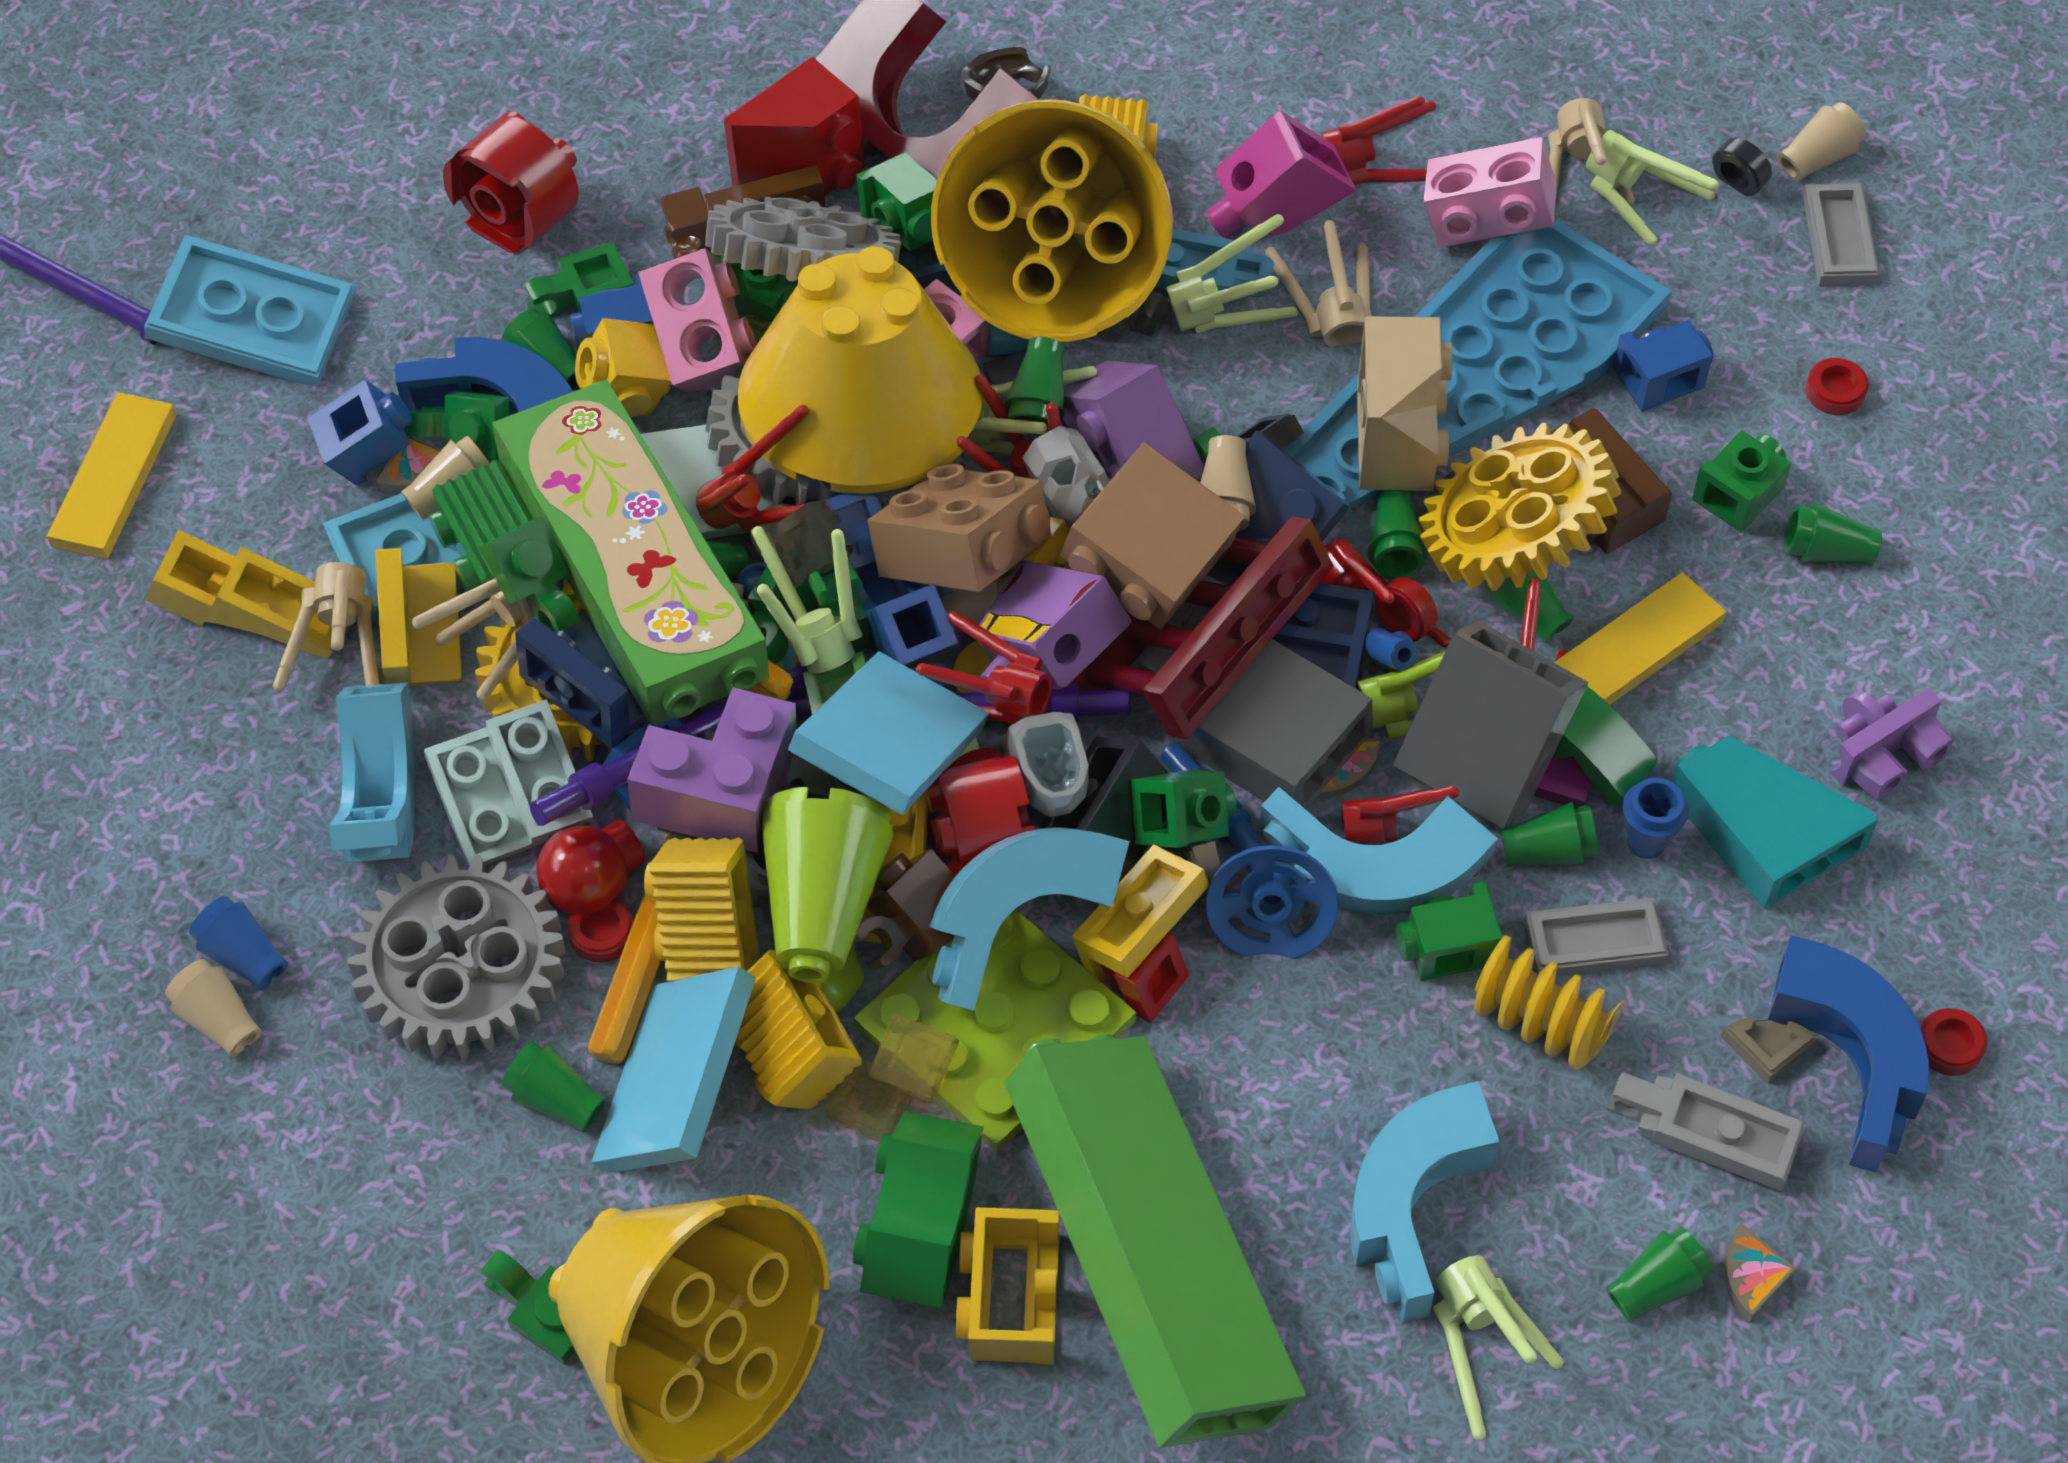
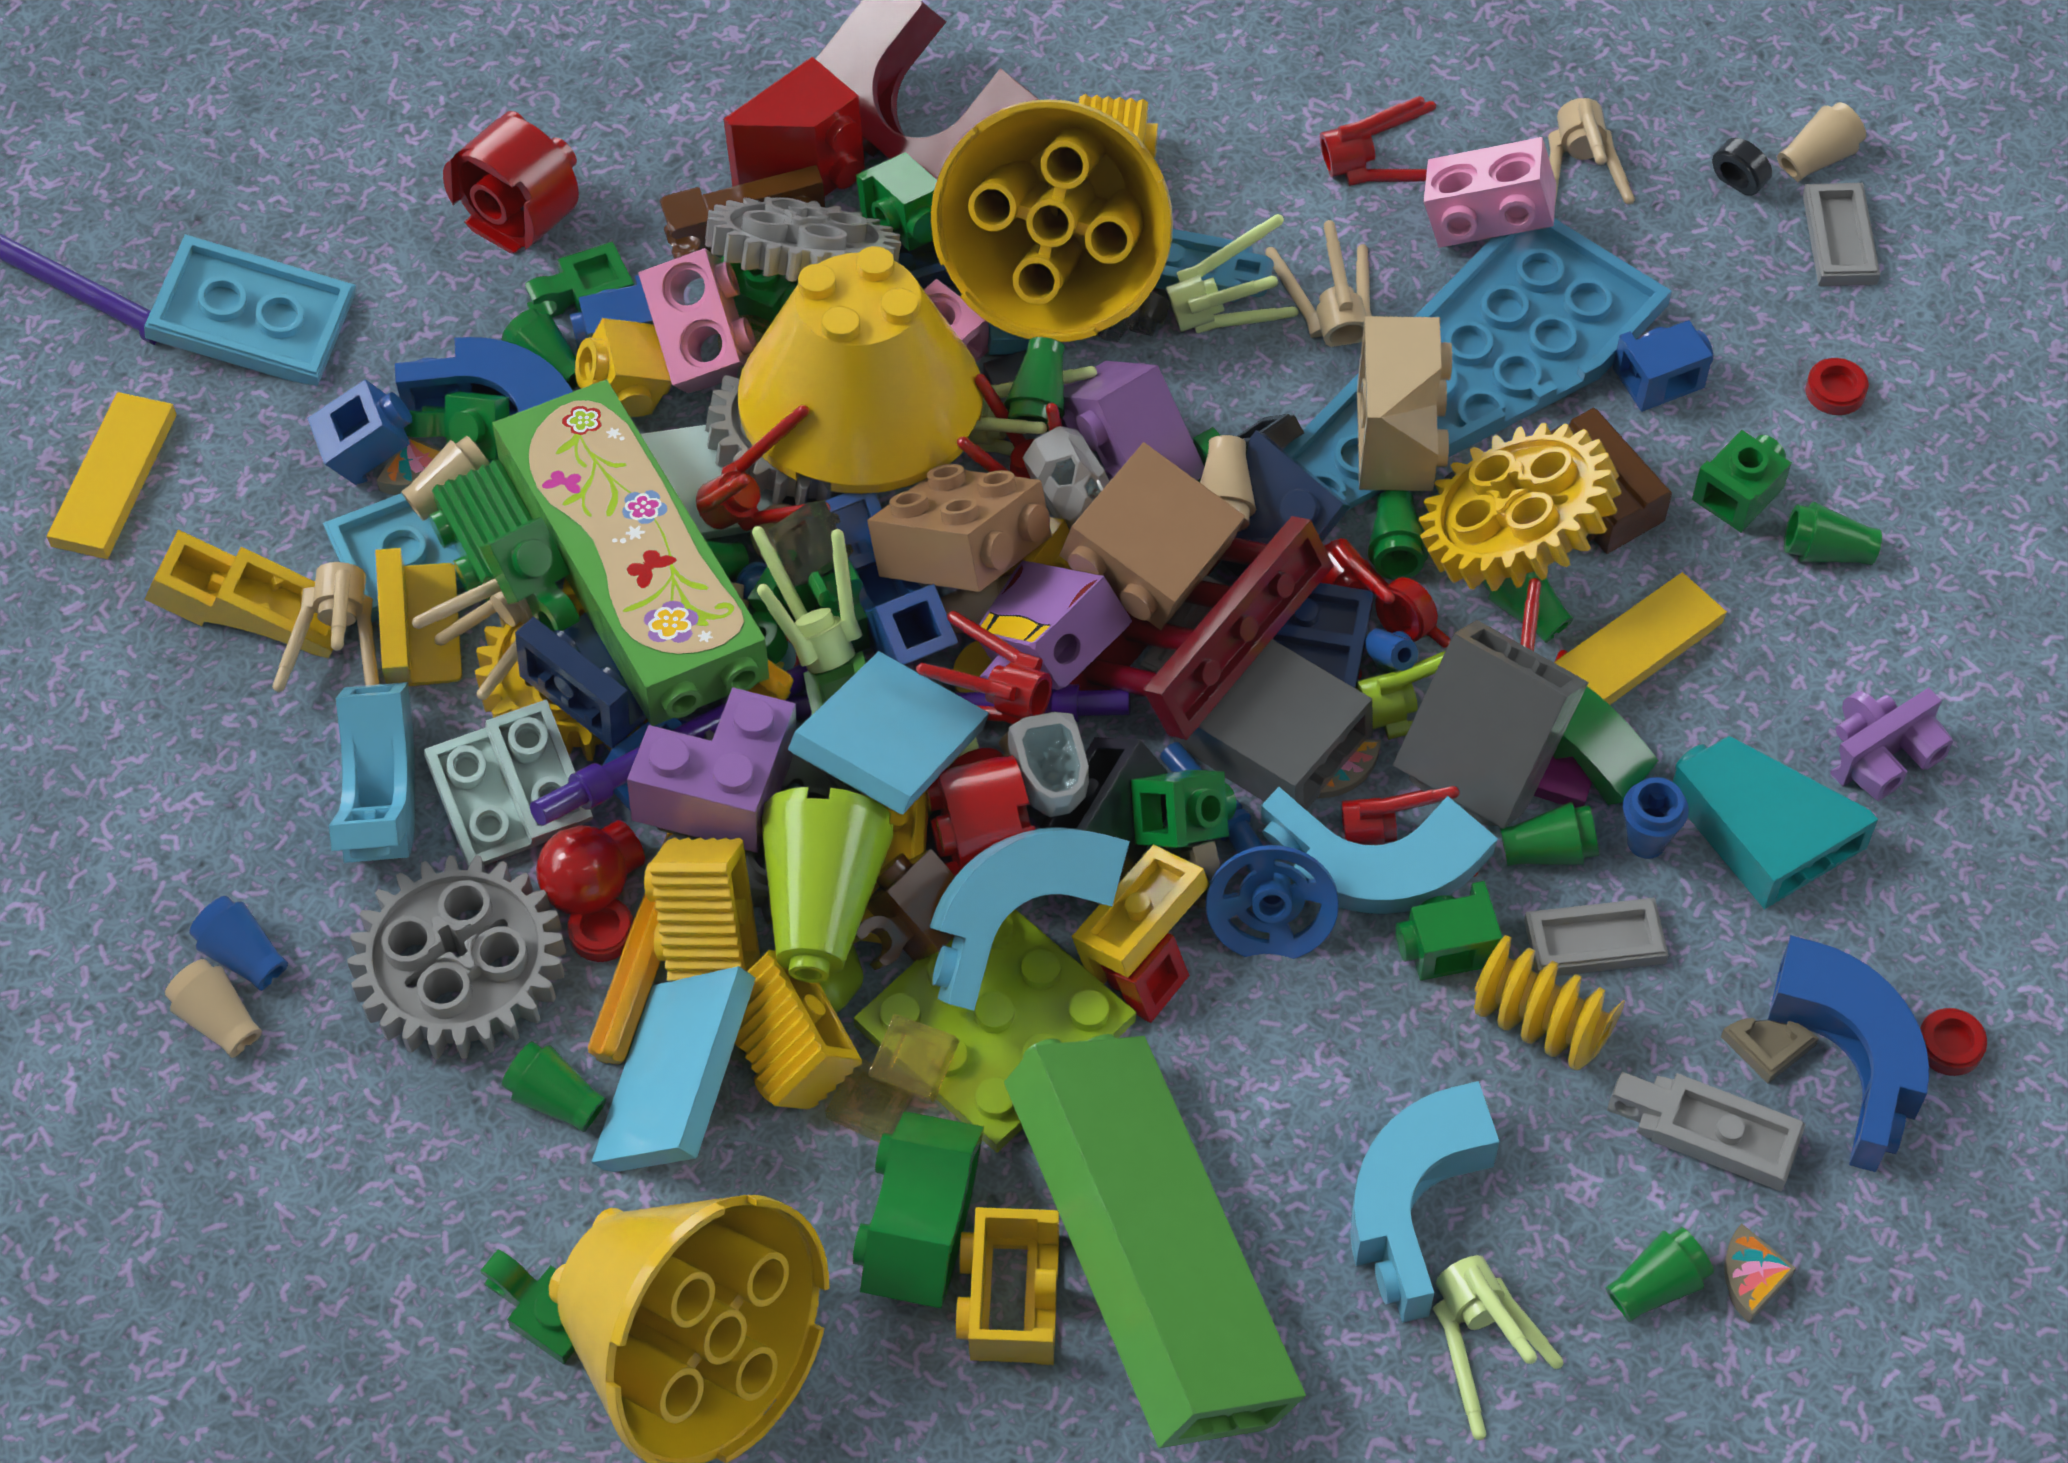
(1012, 61): dark brown piece -> none
(1279, 172): dark pink torso -> none
(1624, 167): yellowish green plant -> none

